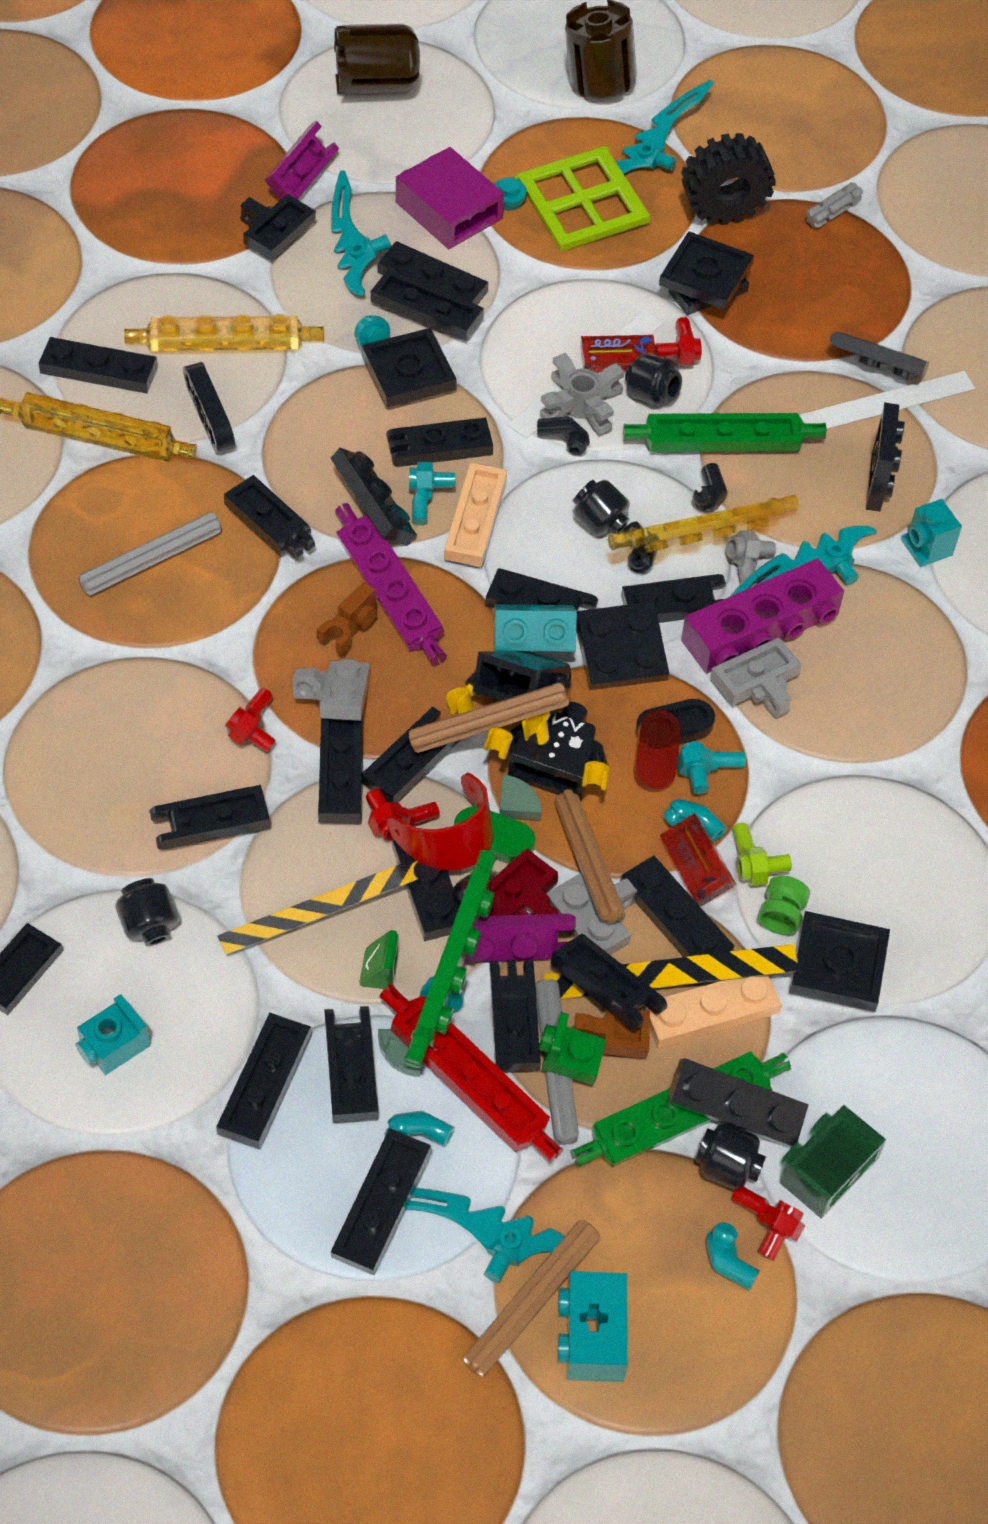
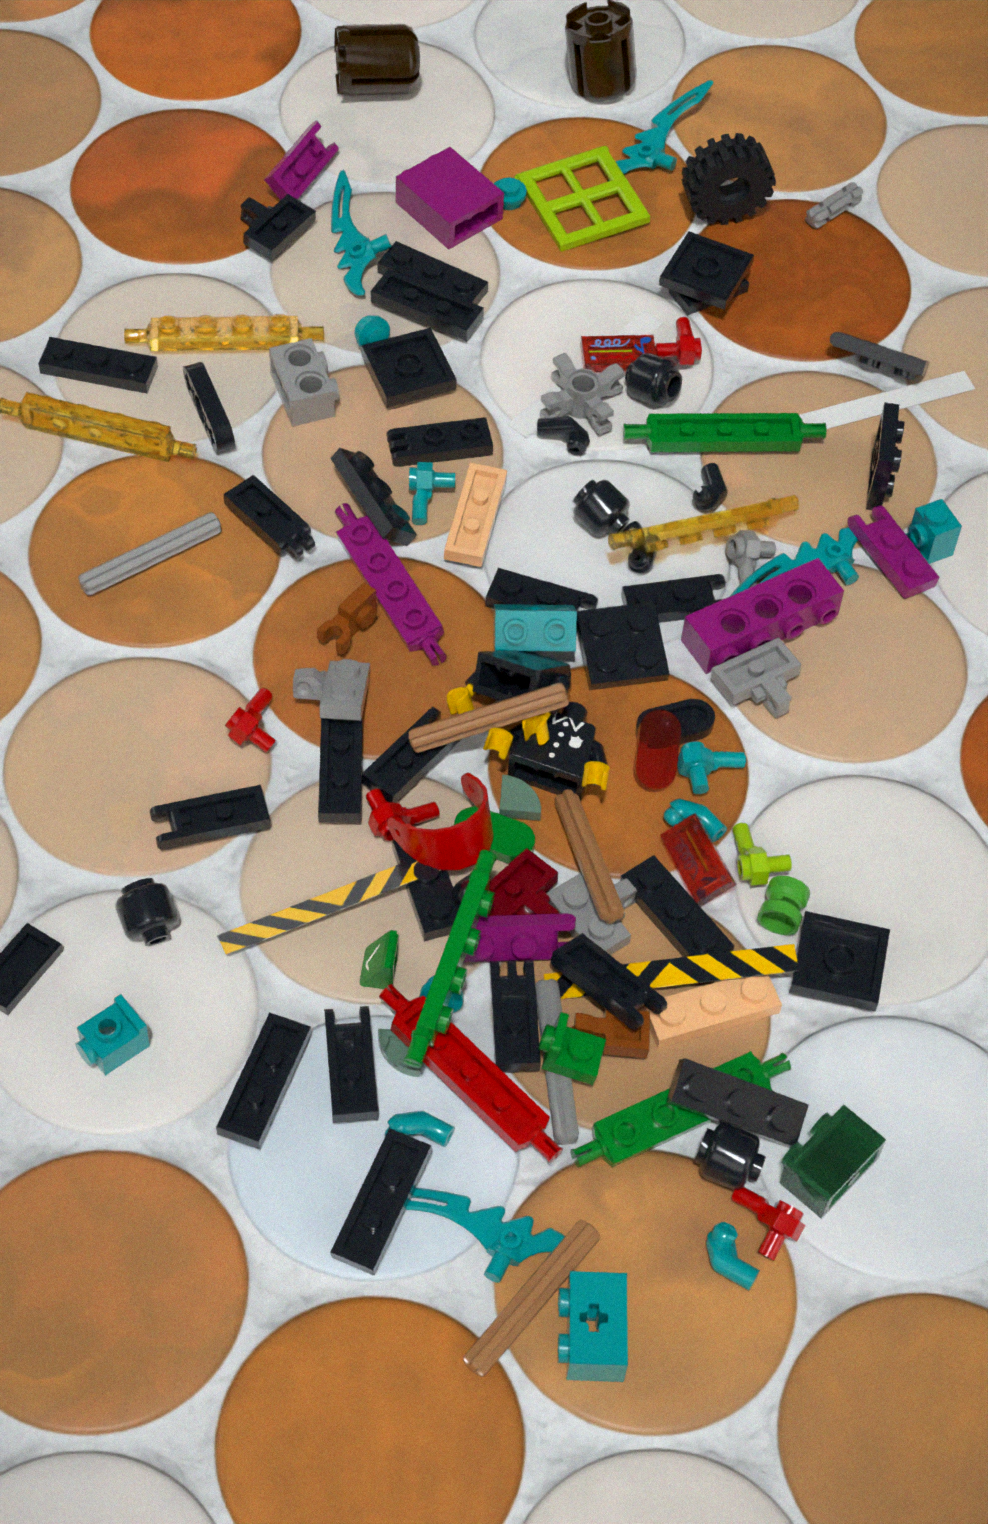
(303, 382): none -> light grey brick
(894, 553): none -> magenta hinge

